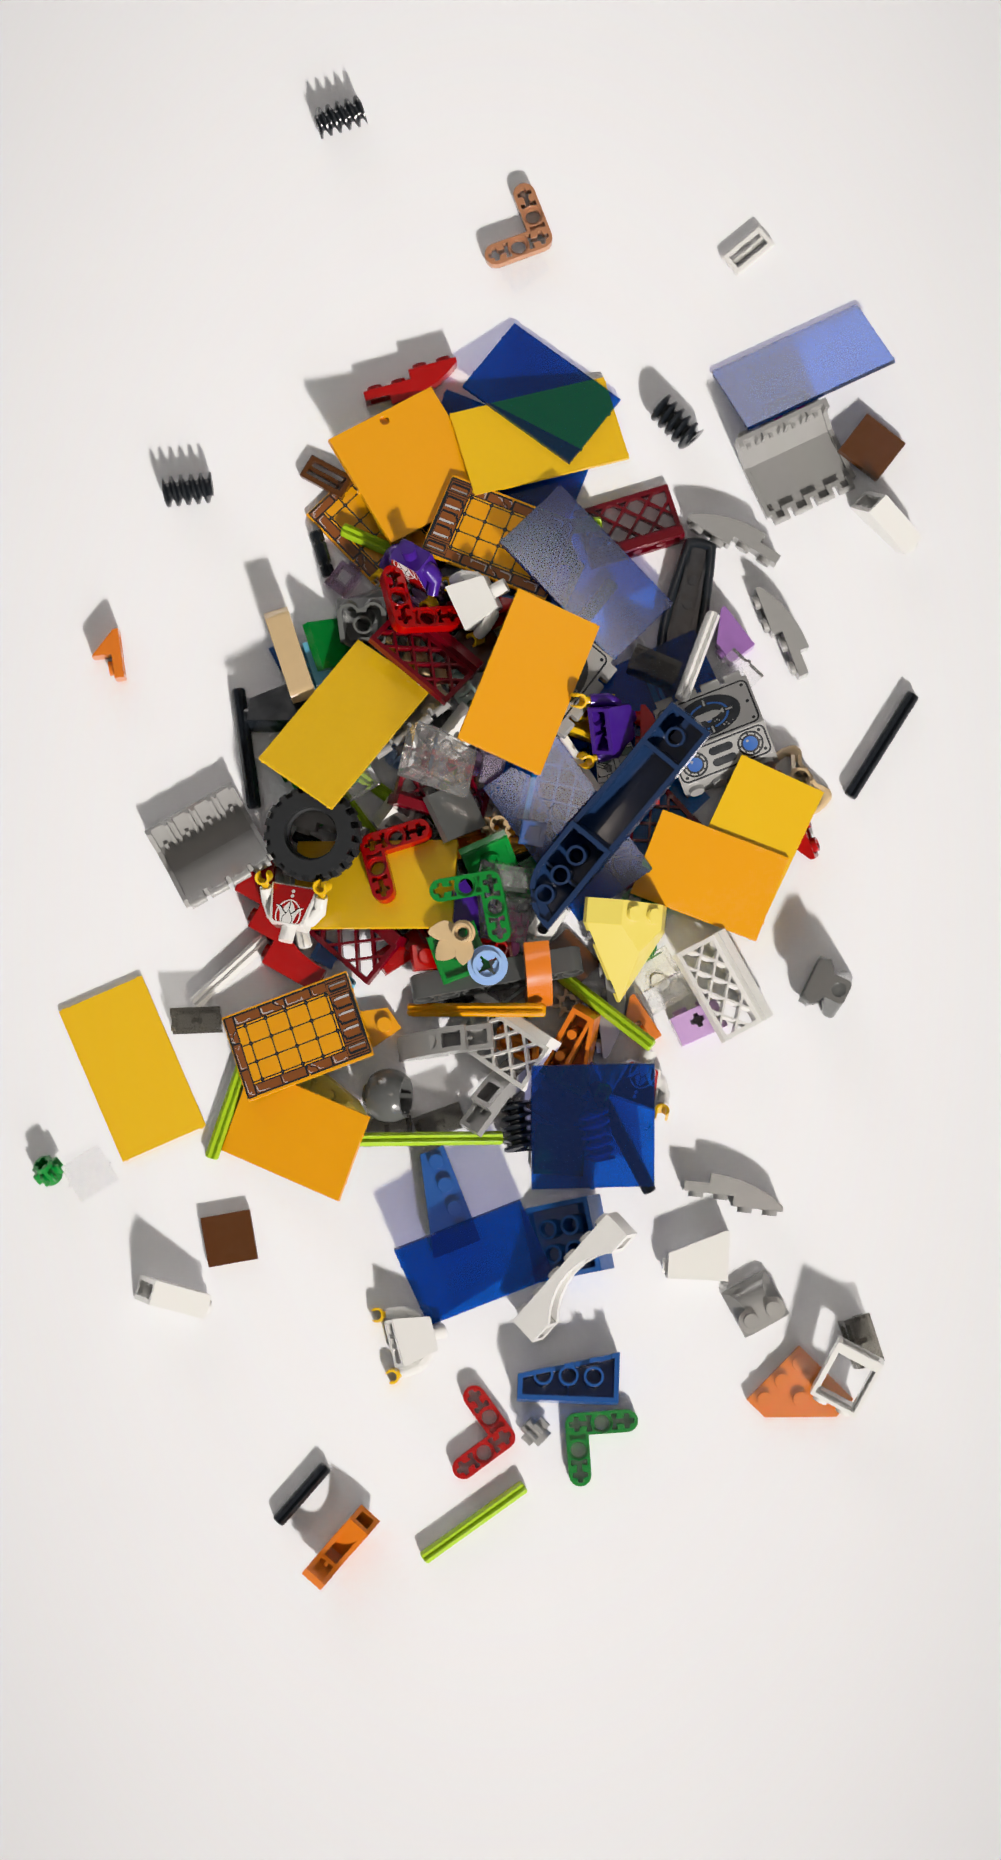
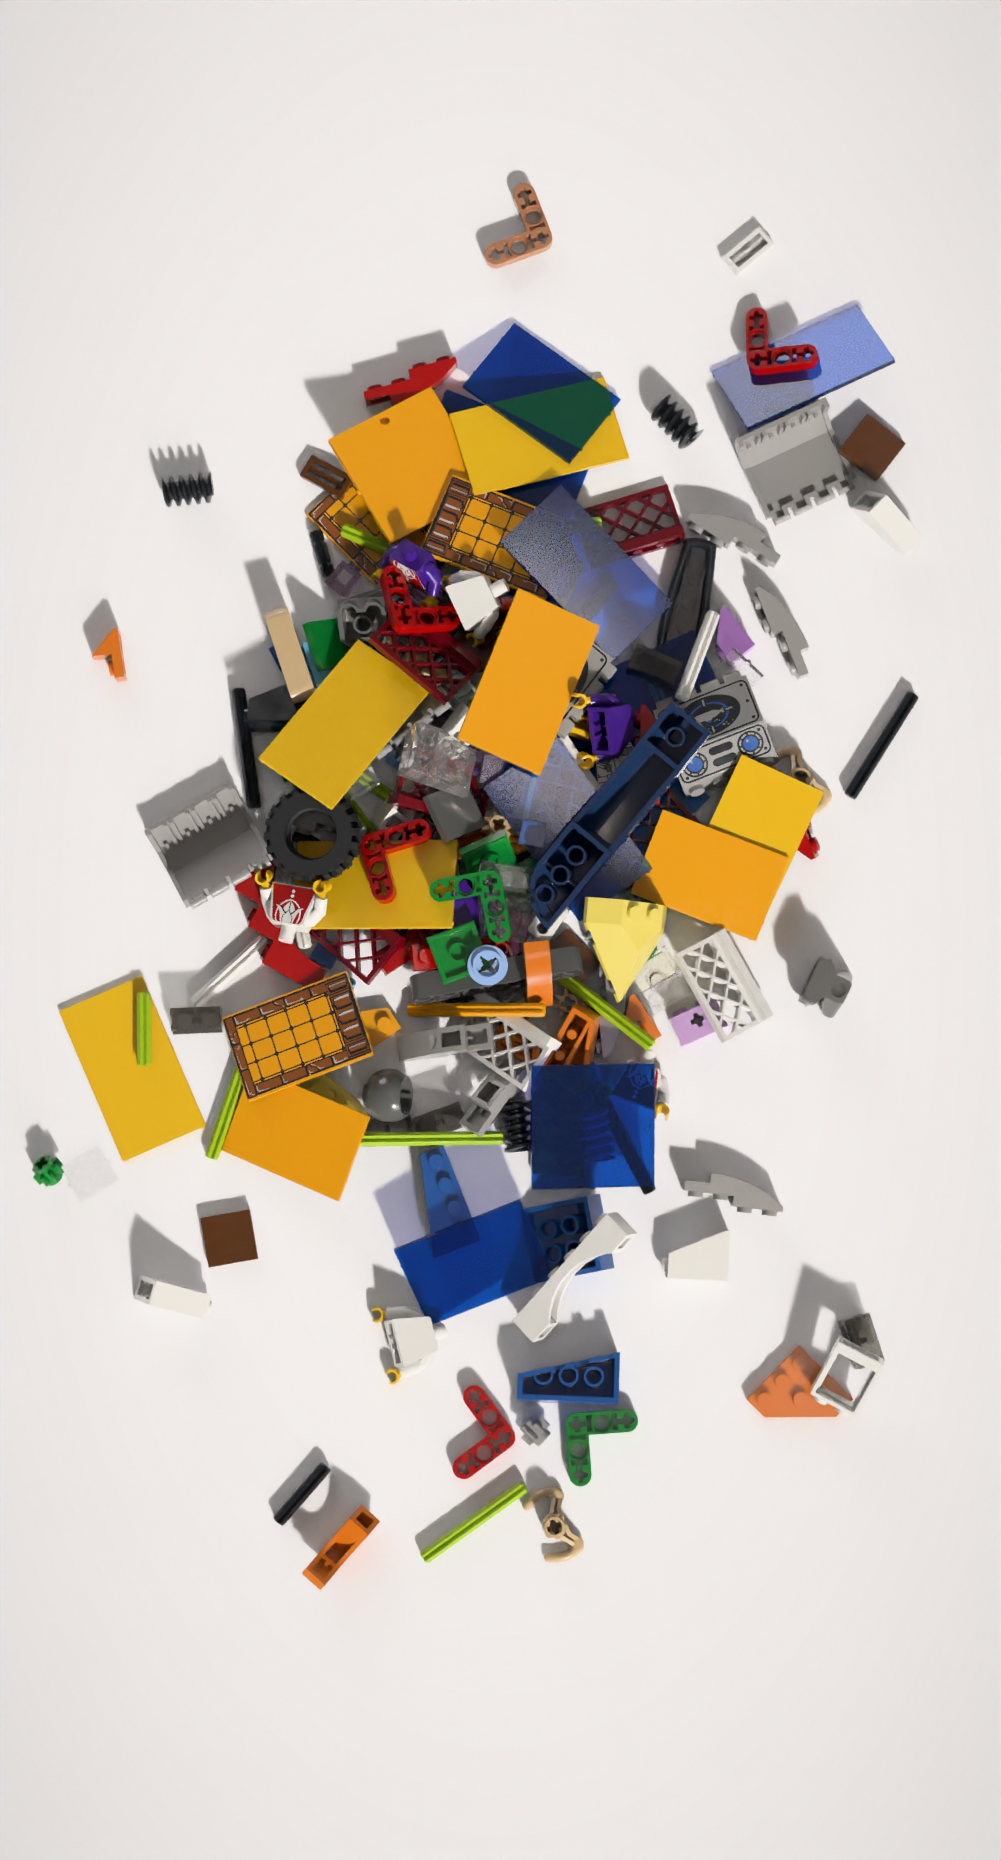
(143, 1028): none -> lime axle
(340, 116): black piece -> none
(451, 943): tan plate -> none
(555, 1524): none -> tan piece
(755, 1303): light grey slope -> none
(764, 351): none -> red beam

